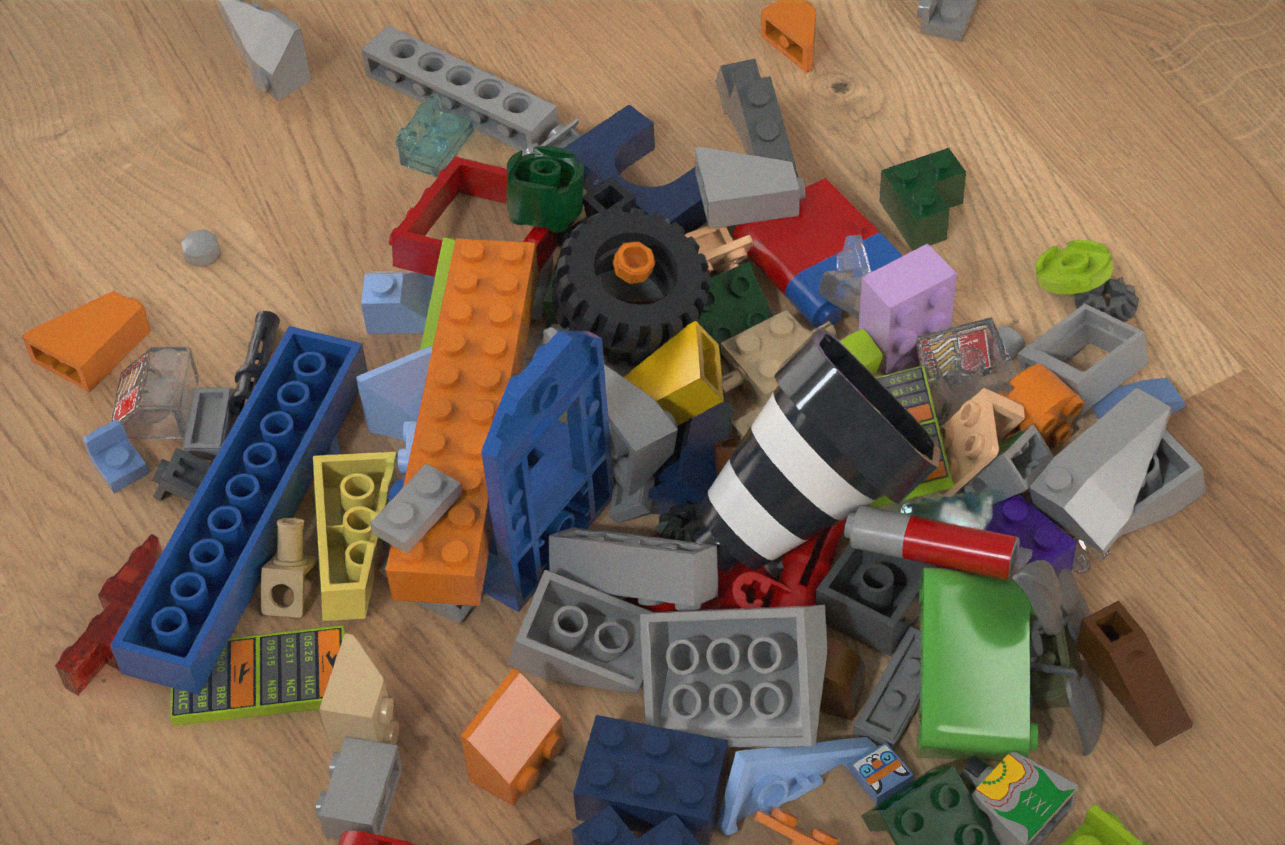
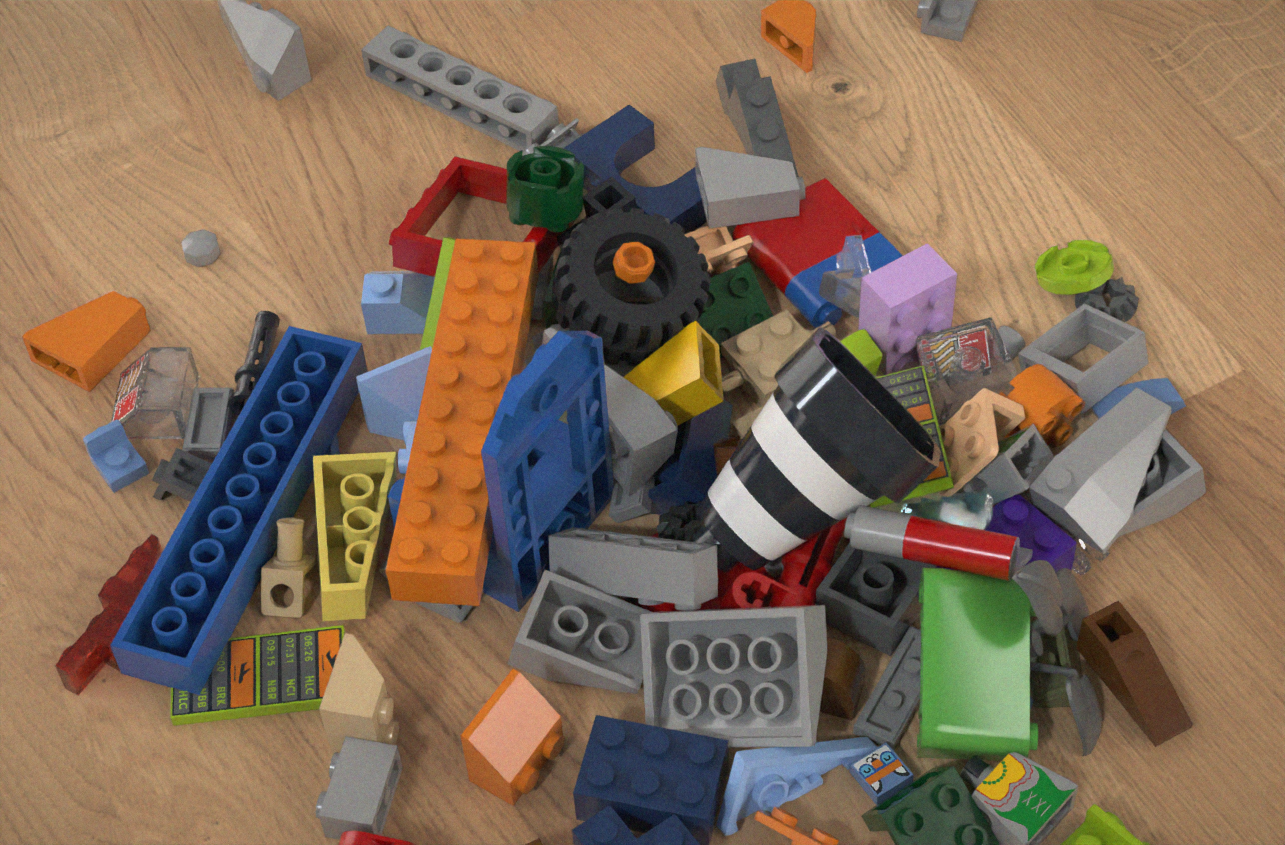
(416, 508): light grey plate -> none
(432, 137): clear light blue bracket -> none
(921, 195): dark green brick -> none

